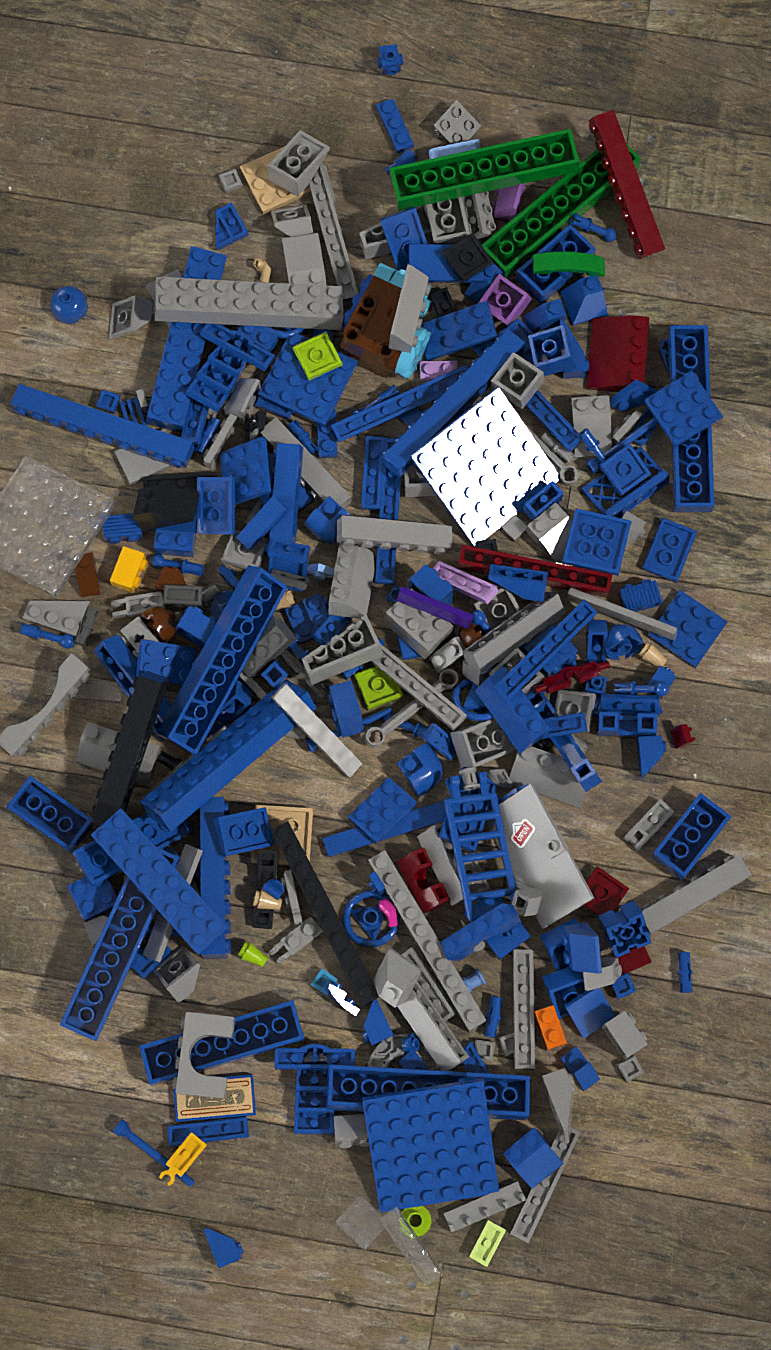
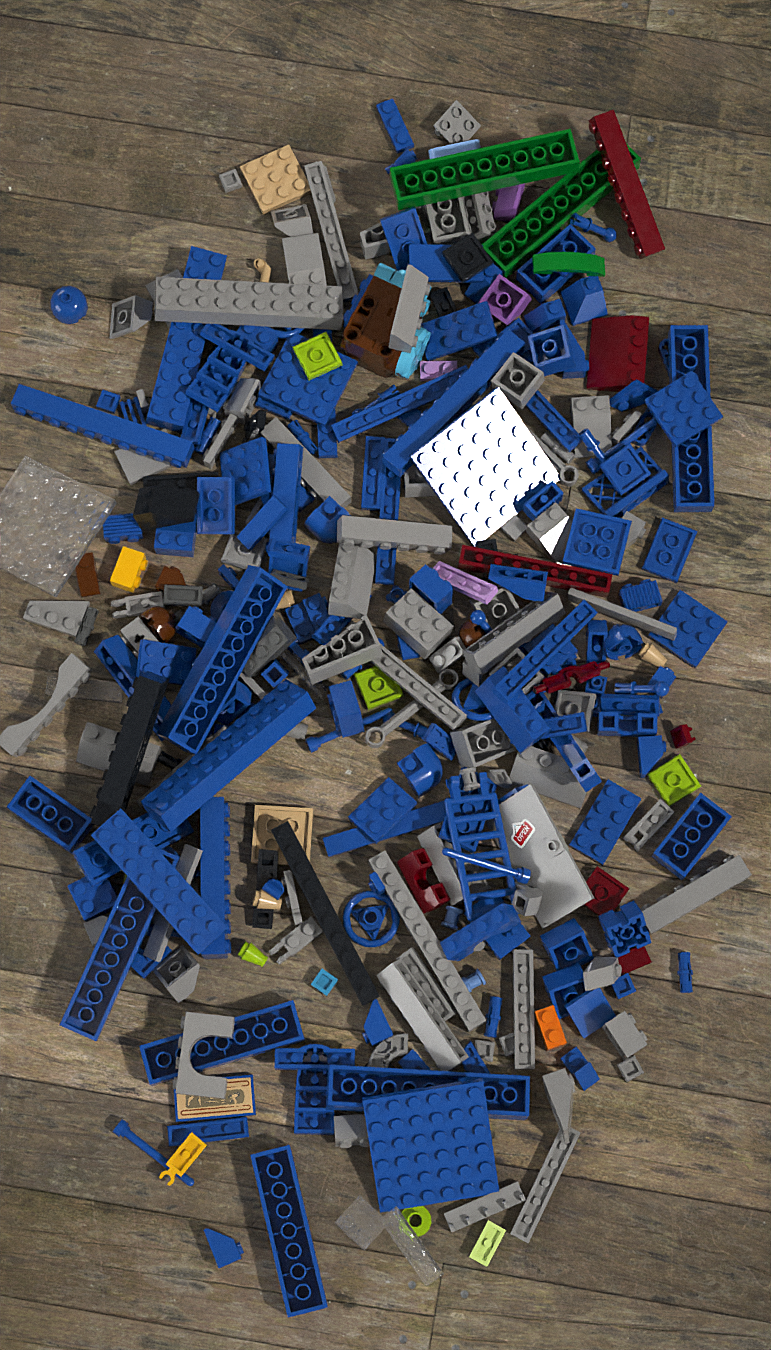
(65, 640): blue pin -> none
(158, 561): blue pin -> none
(228, 226): blue wing -> none
(243, 831): blue plate -> none
(289, 1231): none -> blue brick
(297, 163): light grey slope -> none
(316, 730): tile -> none
(320, 571): light blue plate -> none
(337, 995): slope -> none
(389, 59): blue brick -> none
(389, 910): dark pink arm -> none
(395, 978): light grey slope -> none
(410, 1044): blue plate -> none
(434, 607): dark purple tile -> none
(451, 917): none -> medium blue bush
(521, 874): none -> blue piece
(533, 1158): blue slope -> none
(581, 948): blue slope -> none
(605, 822): none -> blue plate
(674, 780): none -> lime tile

